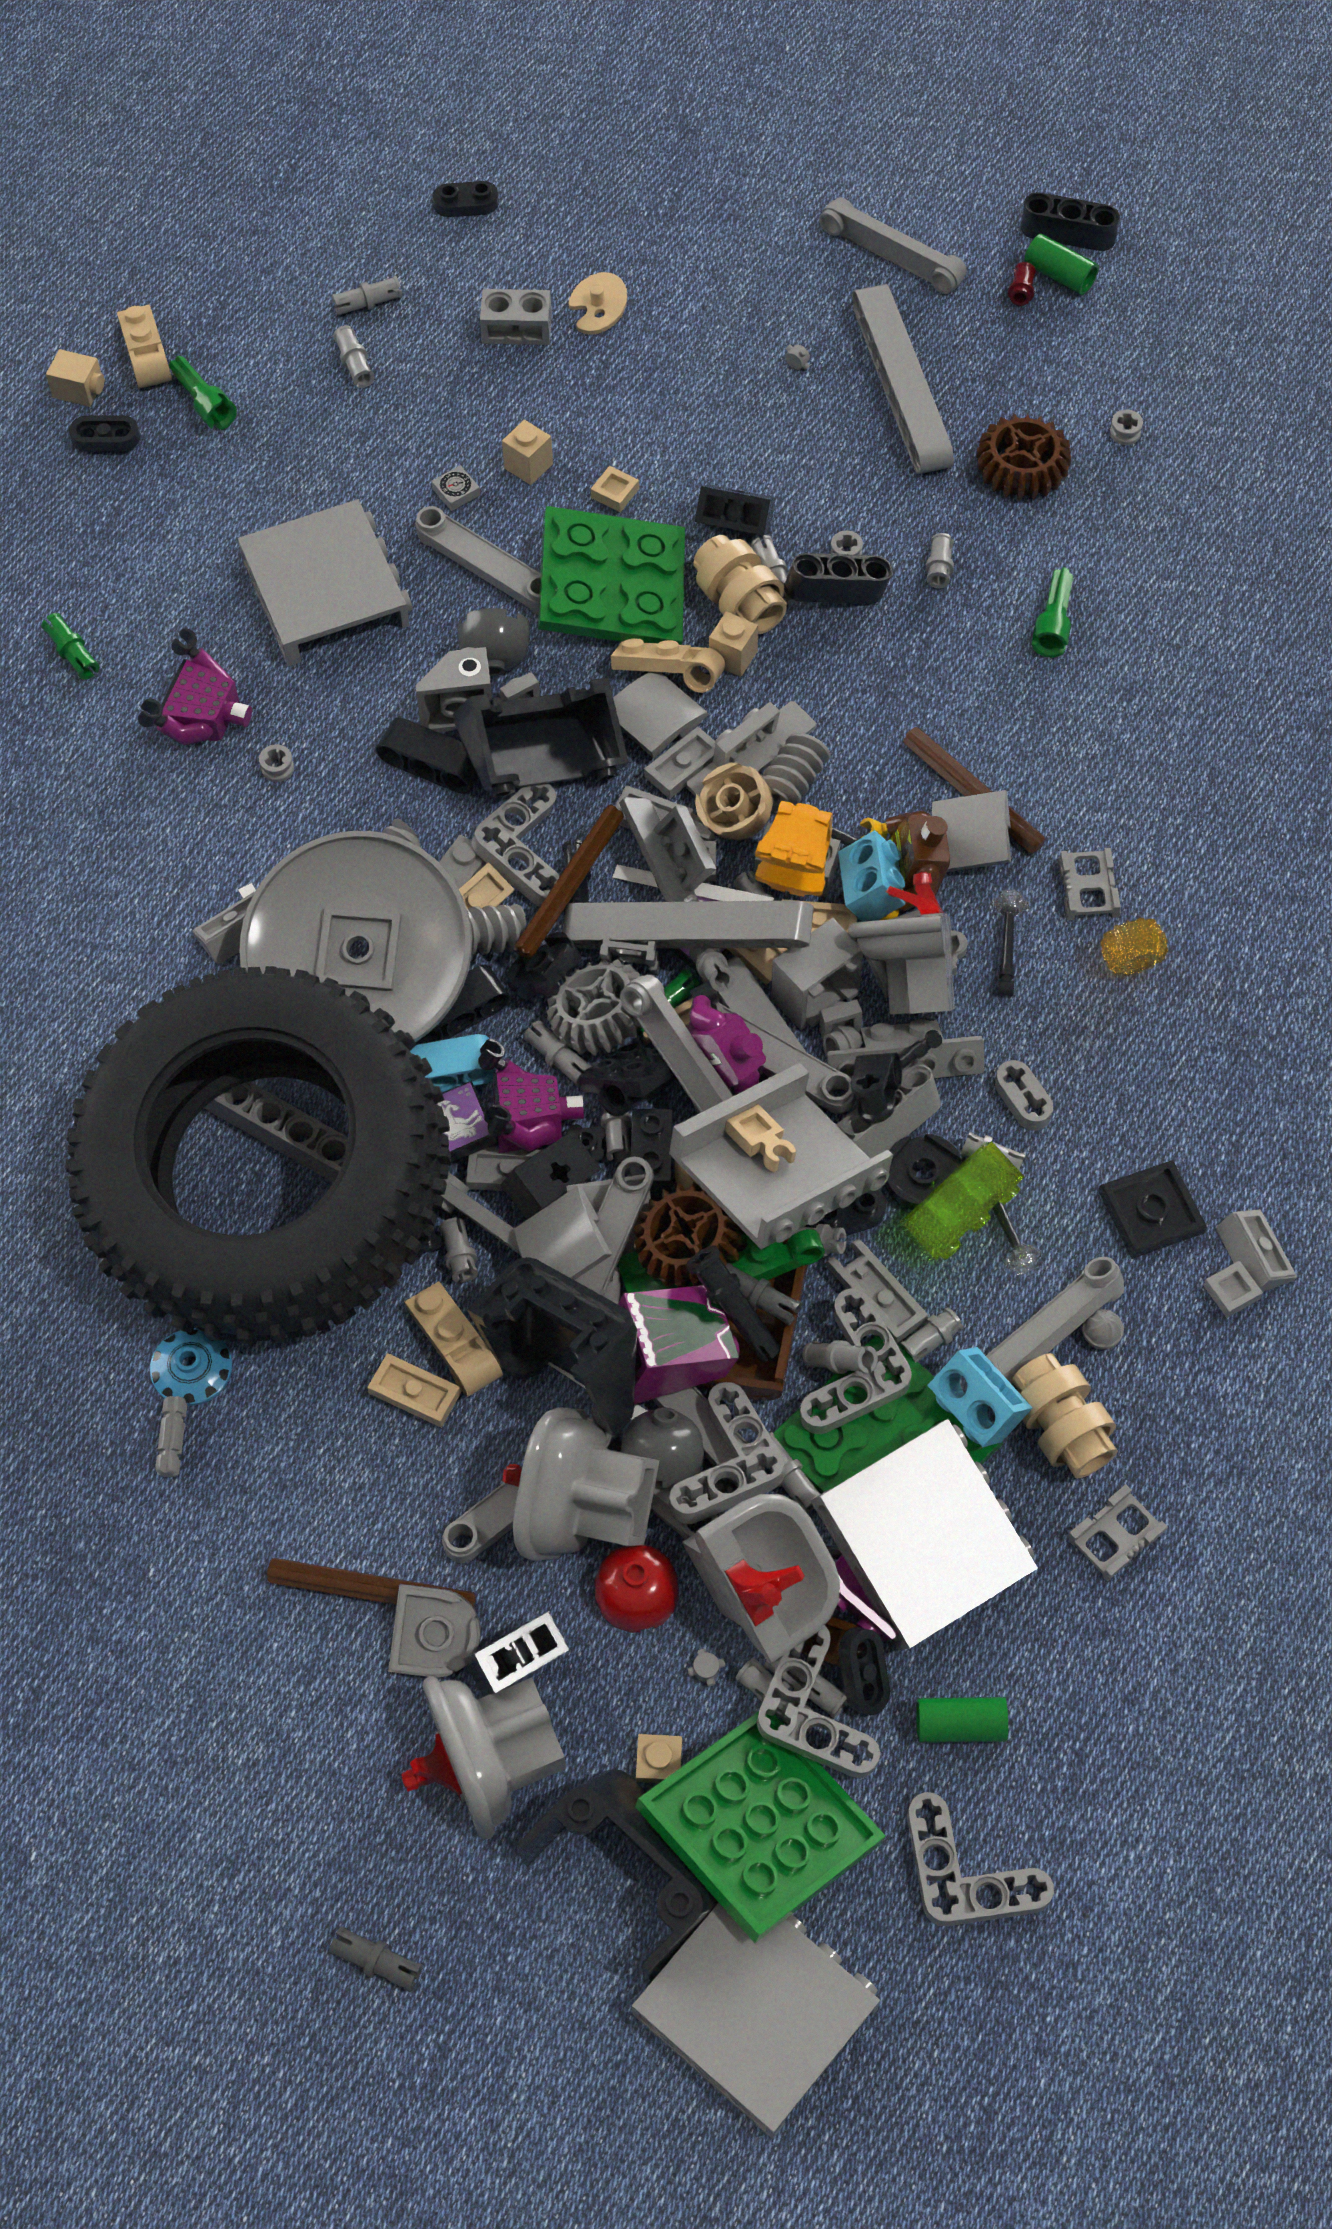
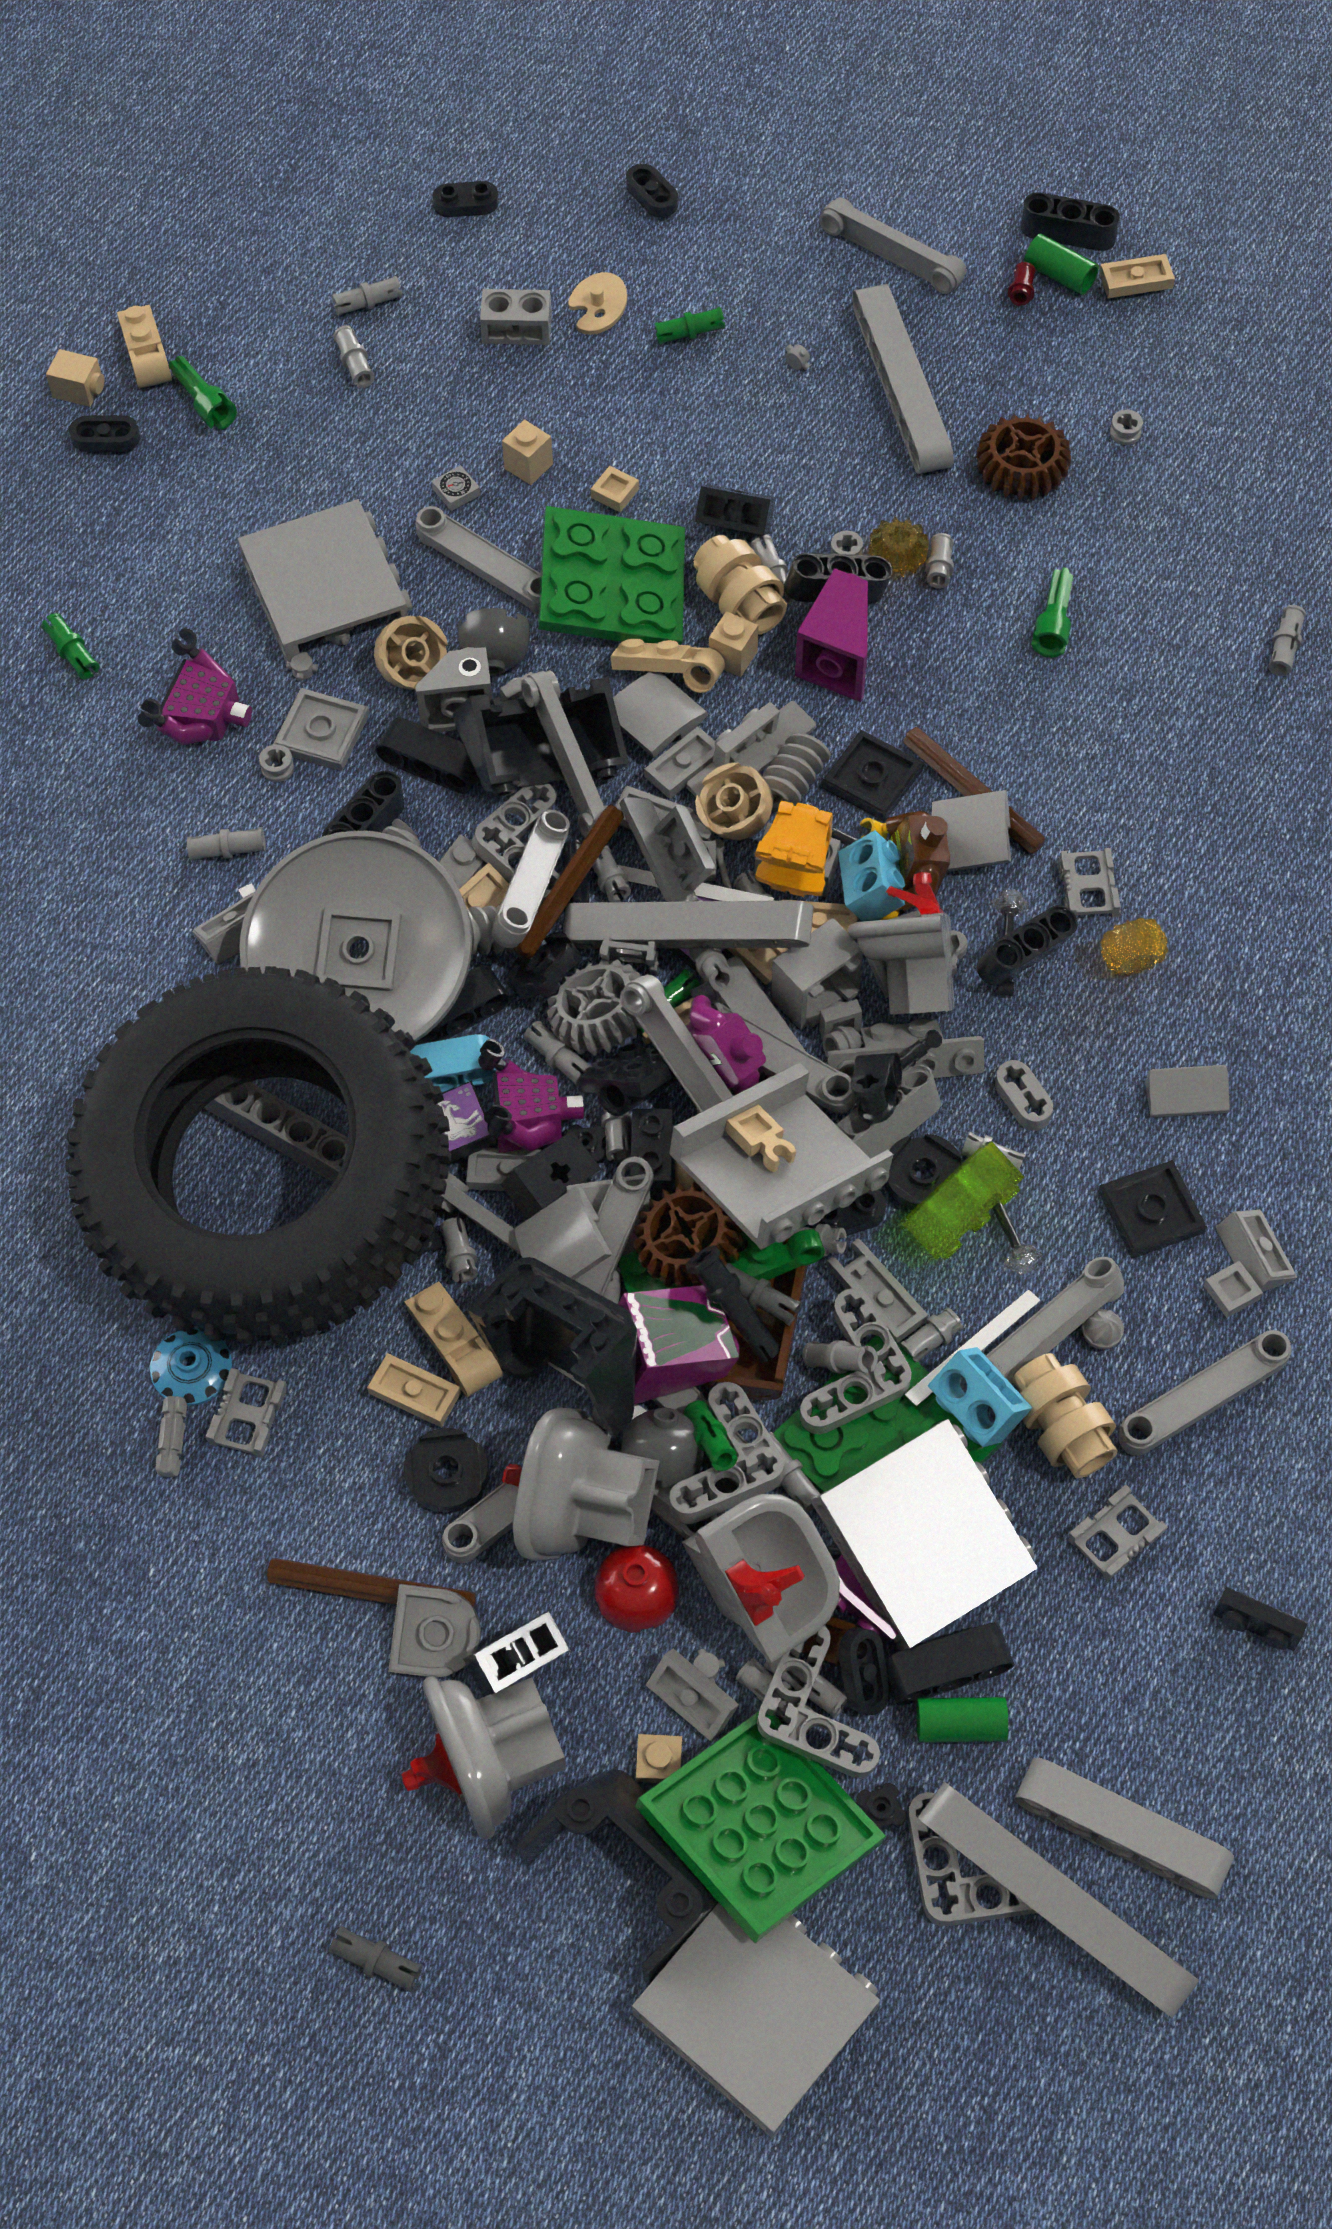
(226, 843): none -> light grey pin
(234, 1410): none -> light grey piece
(302, 666): none -> light grey piece
(322, 728): none -> light grey tile
(340, 637): none -> light grey piece
(371, 806): none -> black beam
(409, 650): none -> tan cylinder
(463, 1487): none -> black plate
(530, 879): none -> piece
(543, 693): none -> light grey piece
(610, 877): none -> light grey pin
(652, 190): none -> black plate
(689, 325): none -> green pin
(692, 1694): none -> light grey plate
(711, 1436): none -> green pin
(721, 863): none -> light grey hinge
(835, 636): none -> magenta slope
(872, 775): none -> black tile
(888, 1797): none -> black plate
(900, 545): none -> clear yellow gear
(948, 1663): none -> black beam
(980, 1340): none -> white sticker
(1027, 945): none -> black beam
(1058, 1899): none -> light grey beam
(1124, 1828): none -> light grey beam
(1136, 276): none -> tan plate
(1188, 1091): none -> light grey slope
(1204, 1392): none -> light grey piece
(1273, 1625): none -> black plate
(1287, 640): none -> light grey pin

